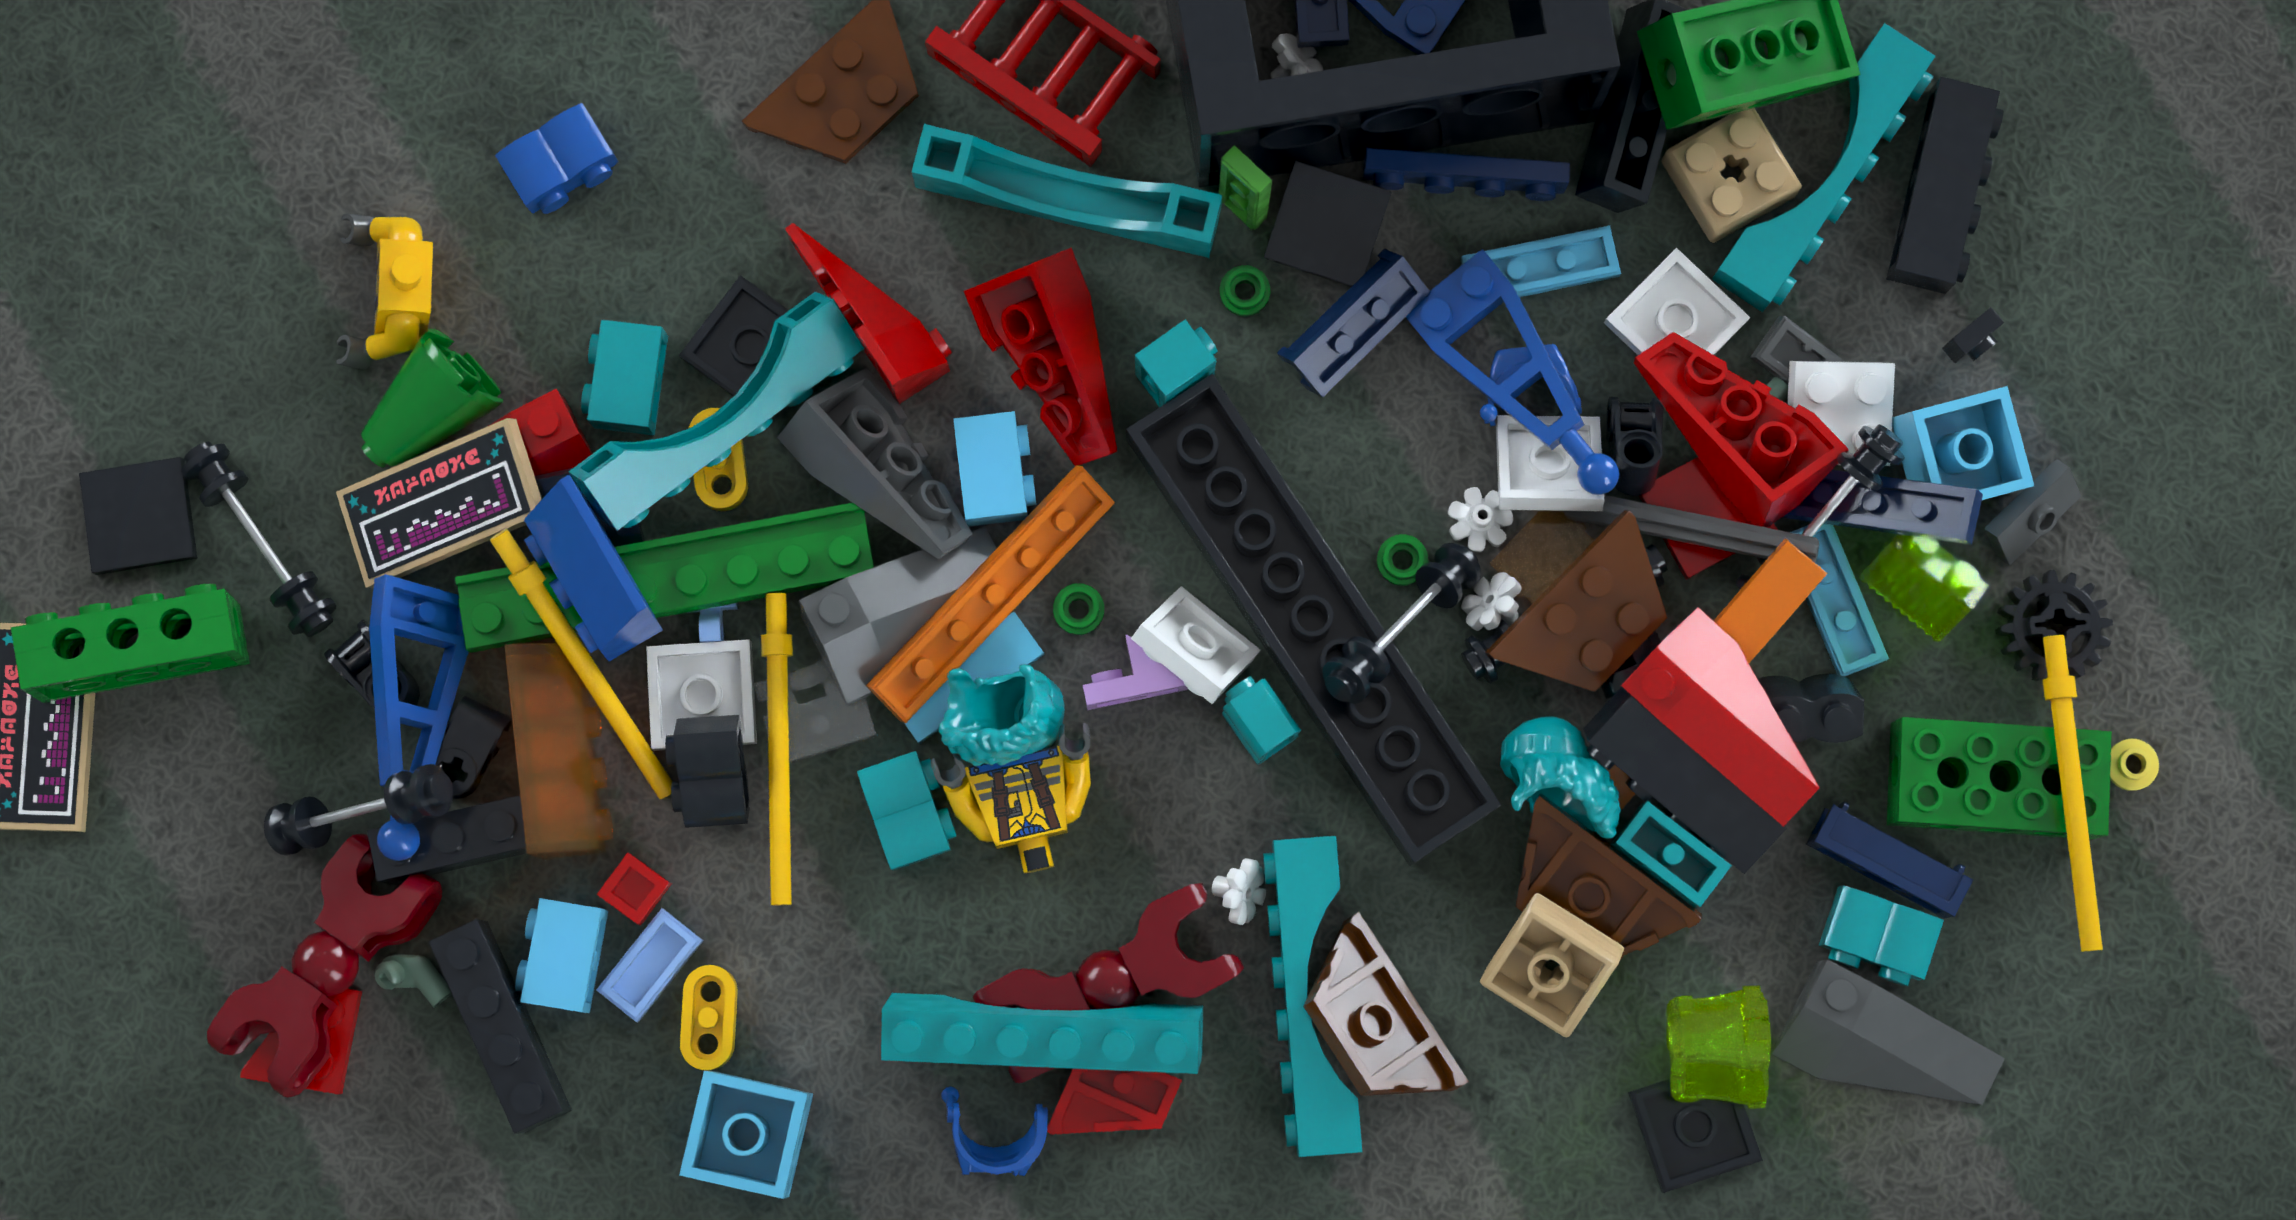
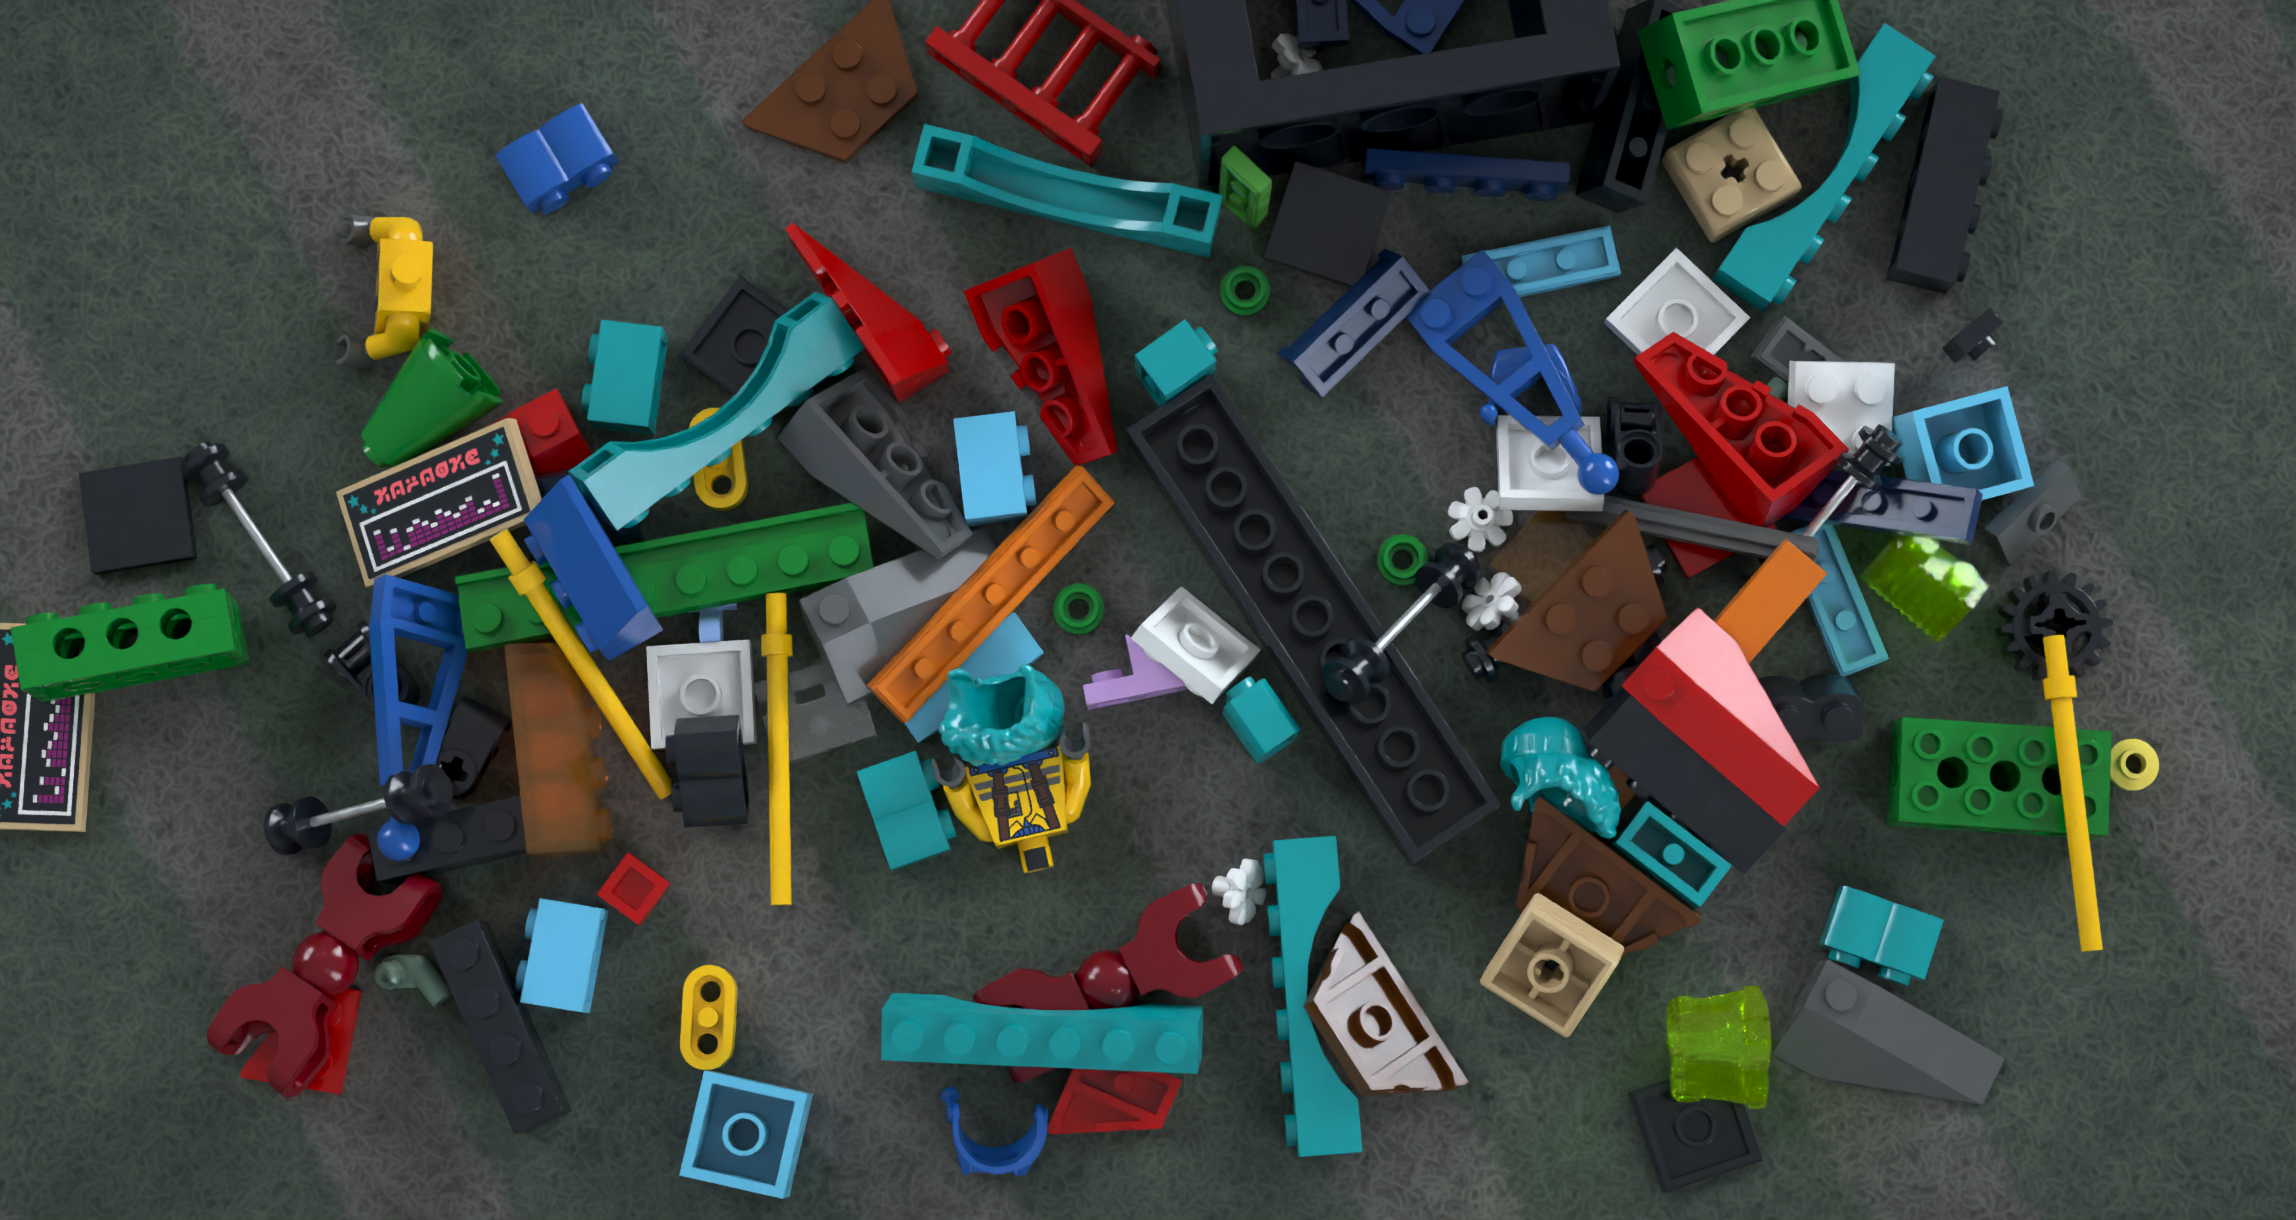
(649, 965): light blue tile -> none
(1889, 861): dark blue container -> none

